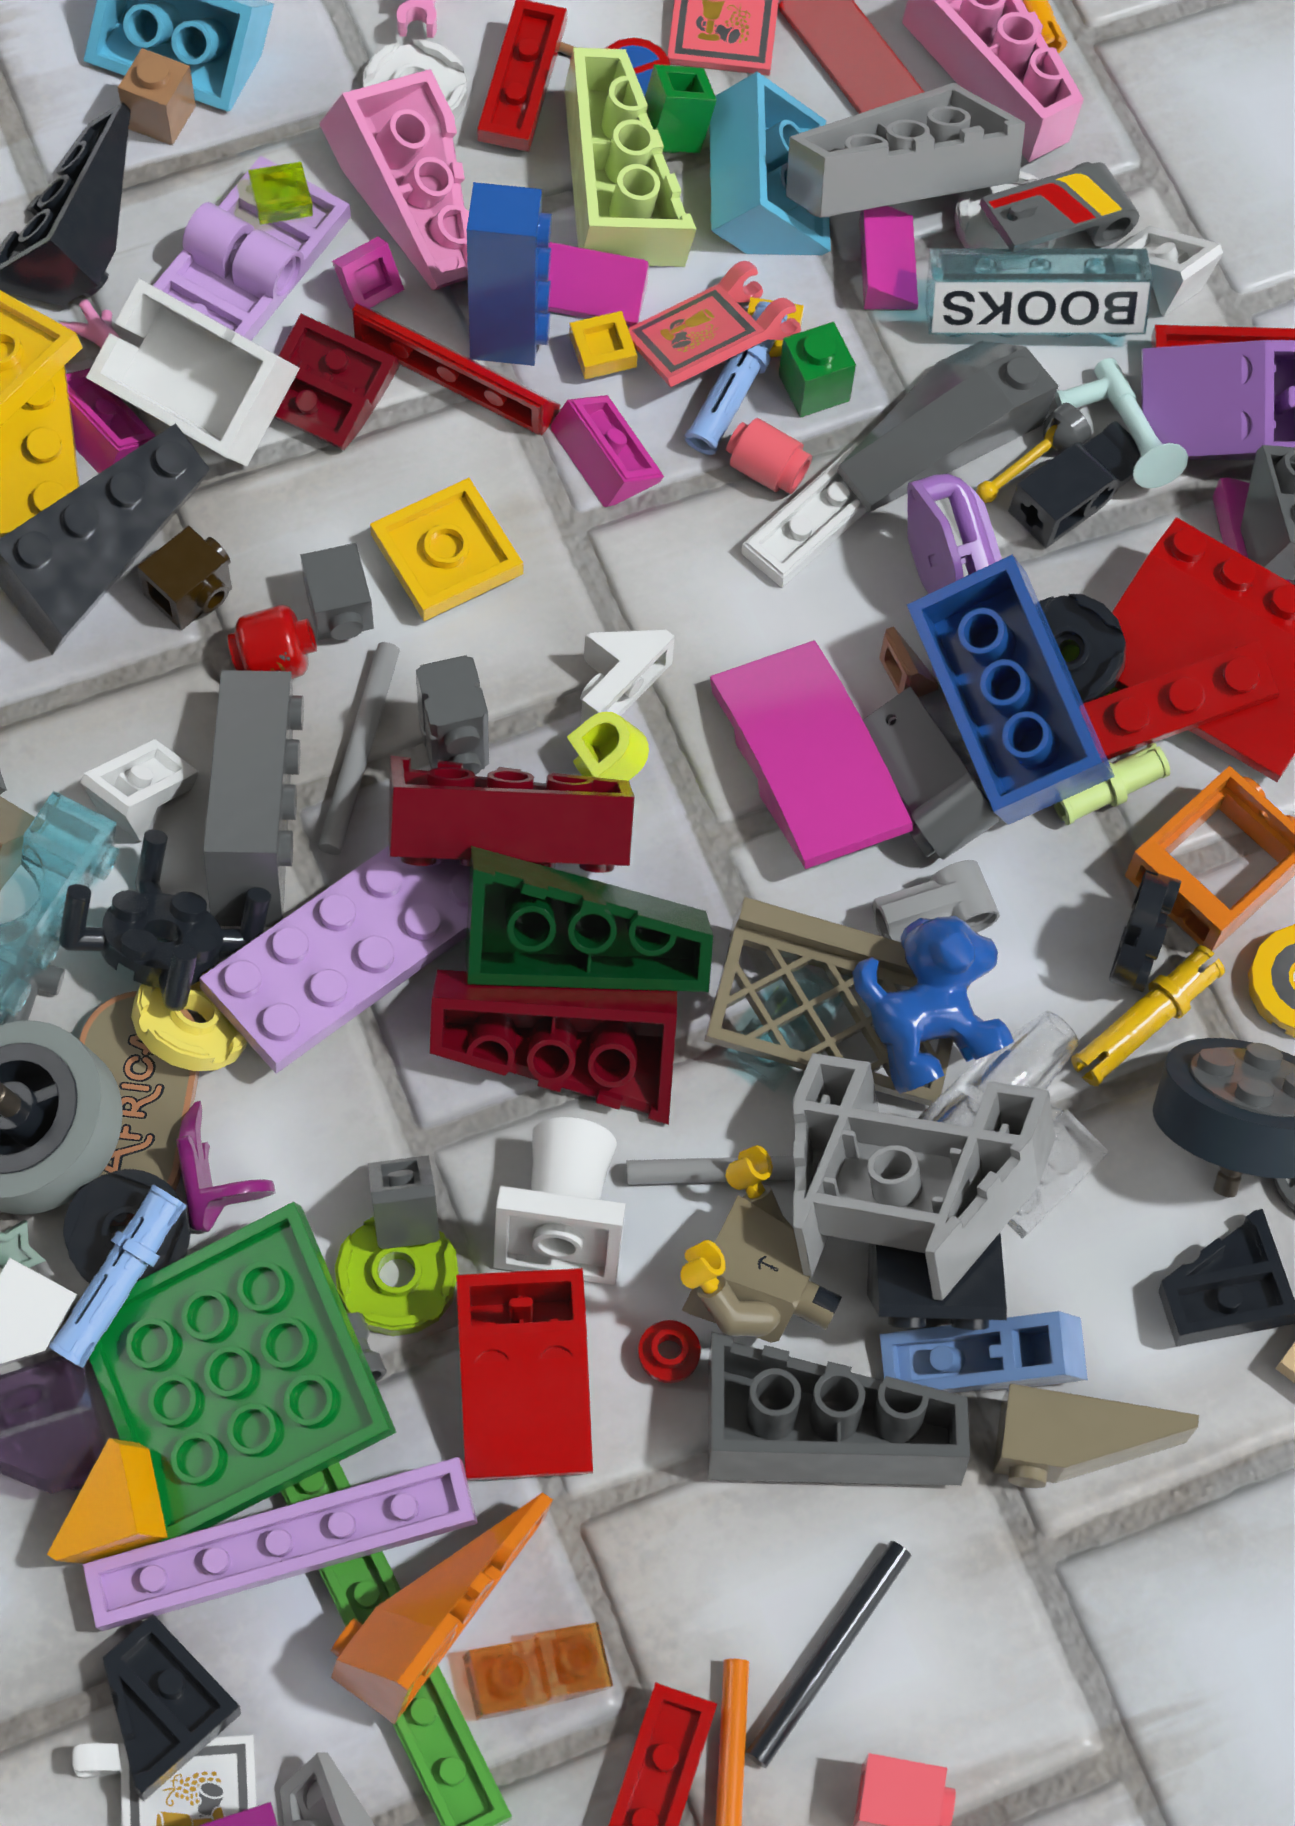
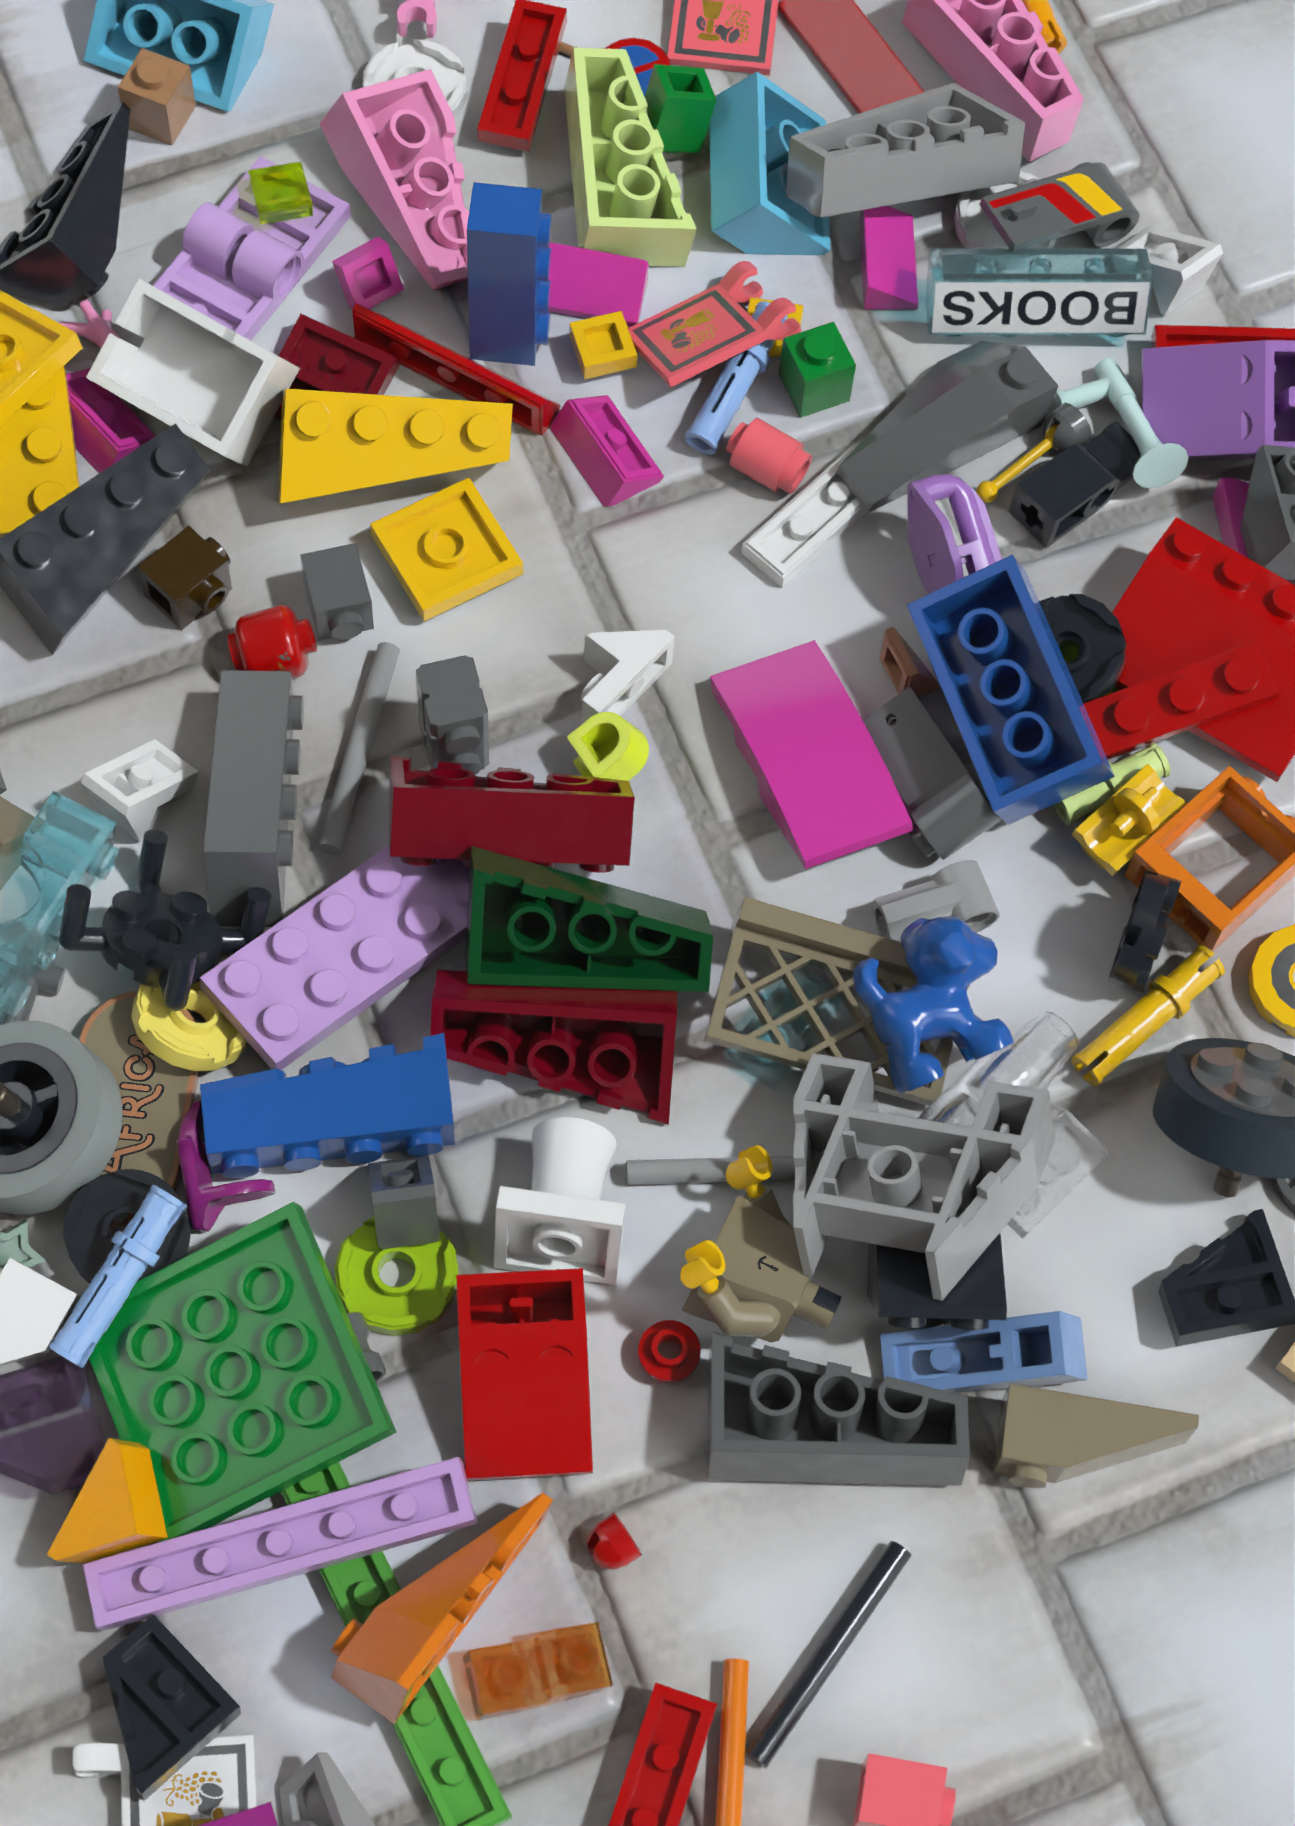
(330, 1112): none -> blue wedge
(372, 440): none -> yellow wedge
(612, 1544): none -> red hinge
(1127, 820): none -> yellow hips

